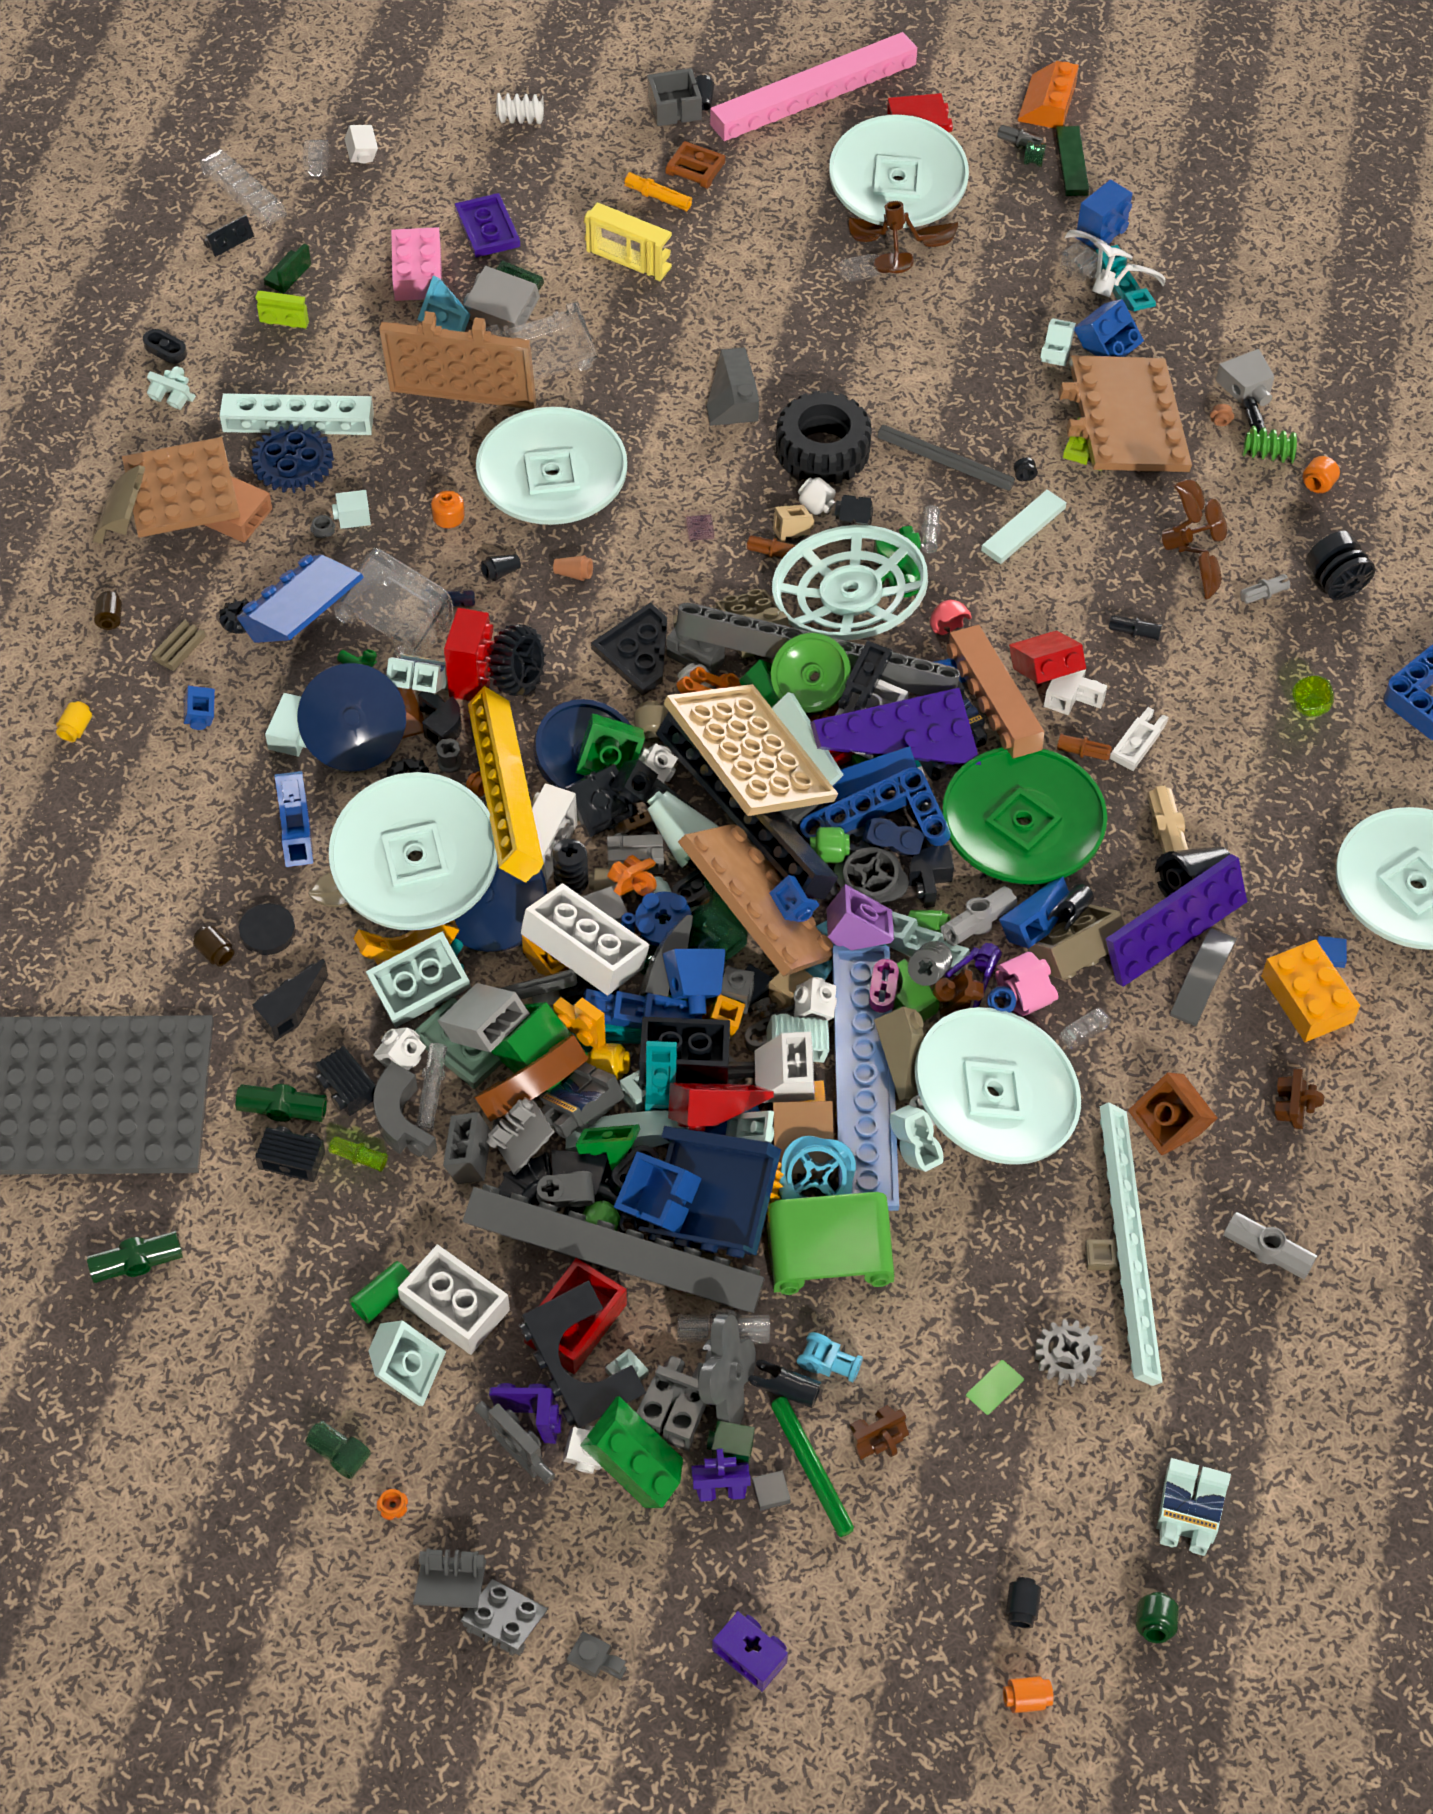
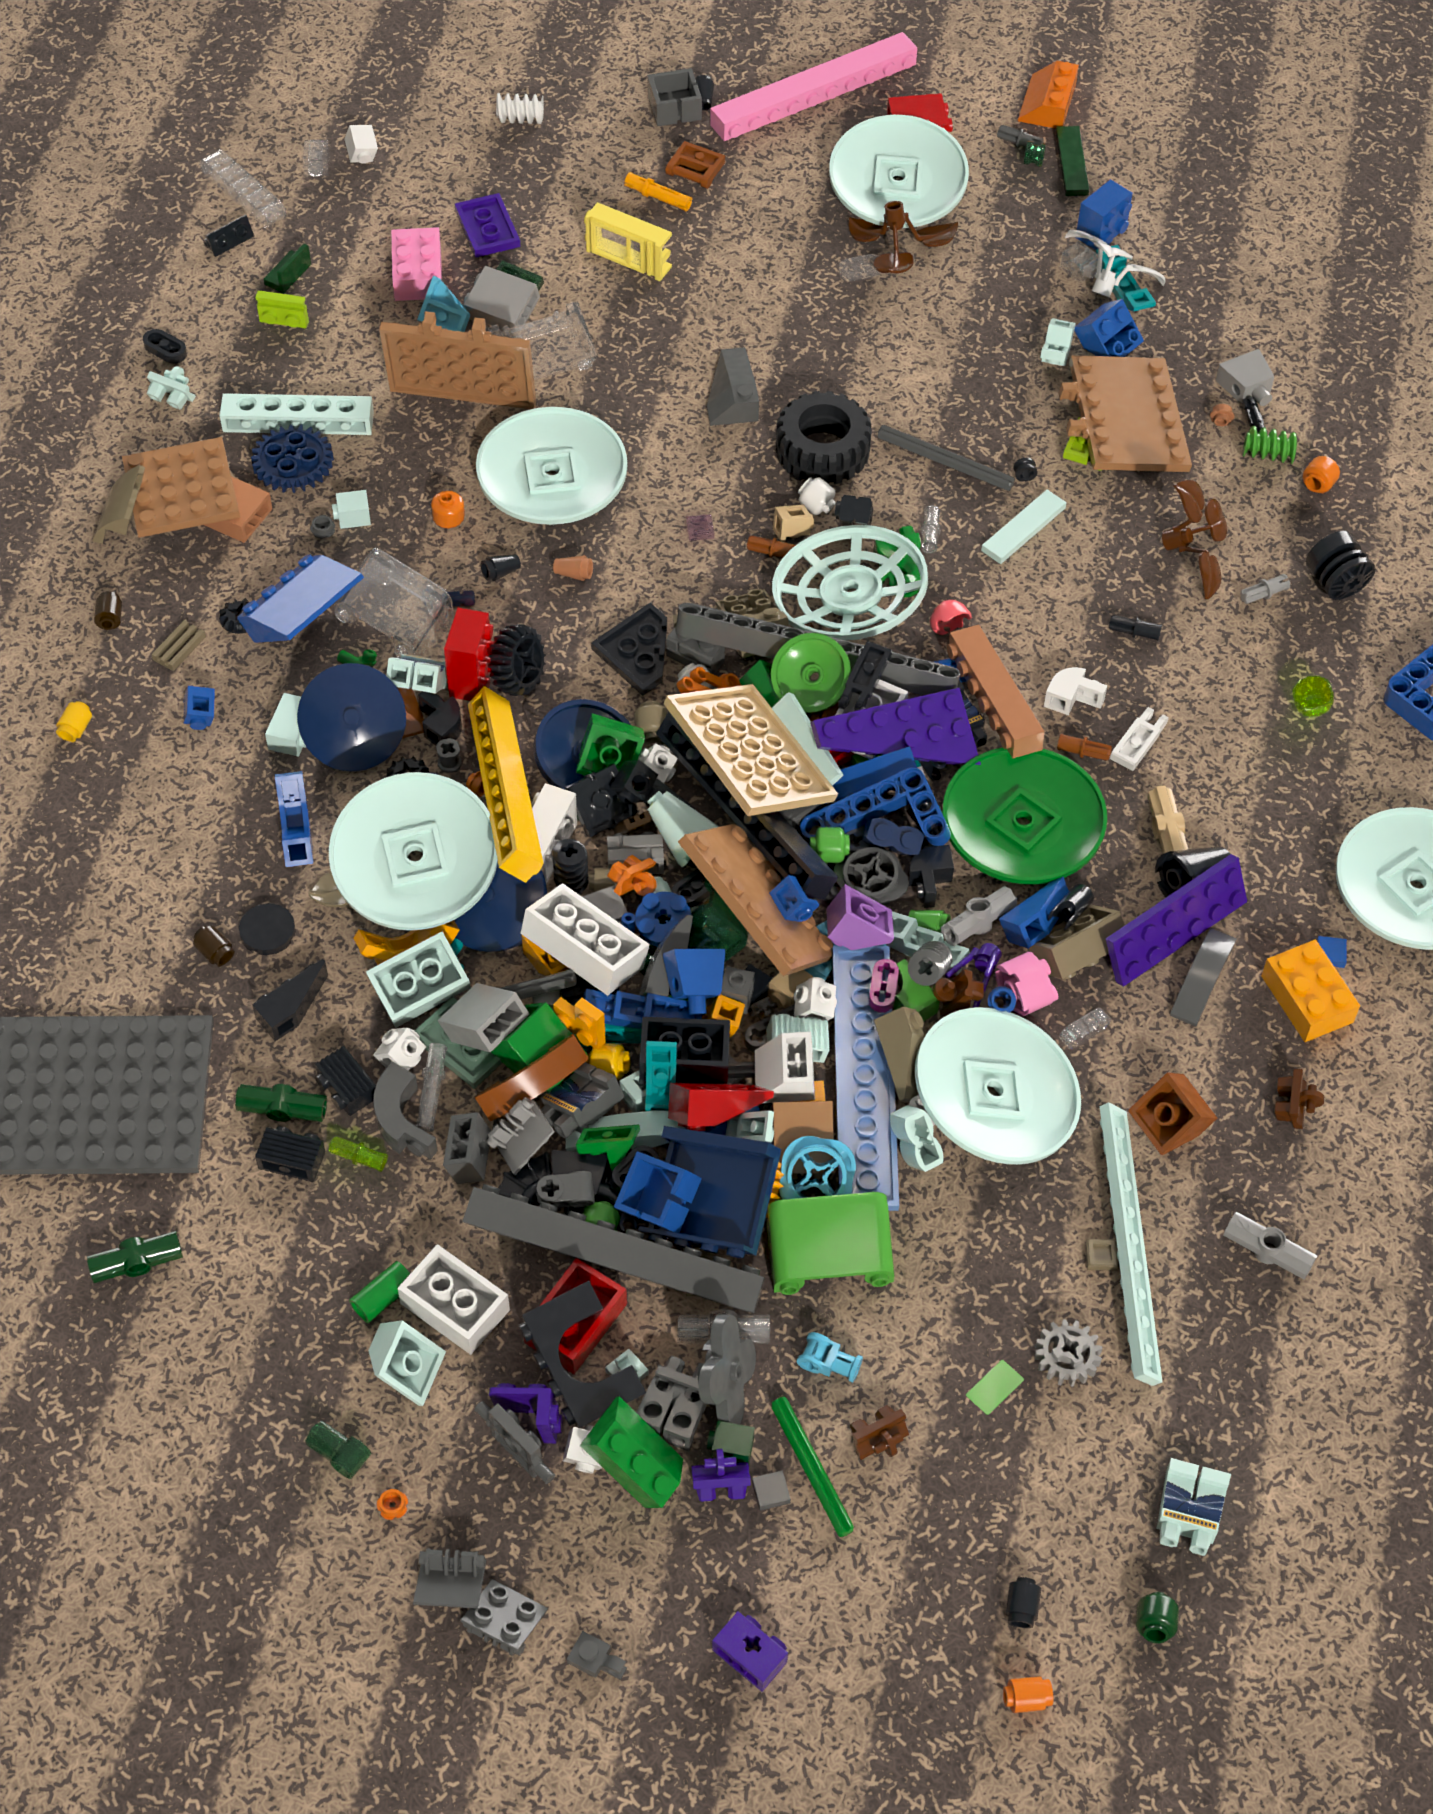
(787, 1384): black piece -> none
(1047, 656): red brick -> none

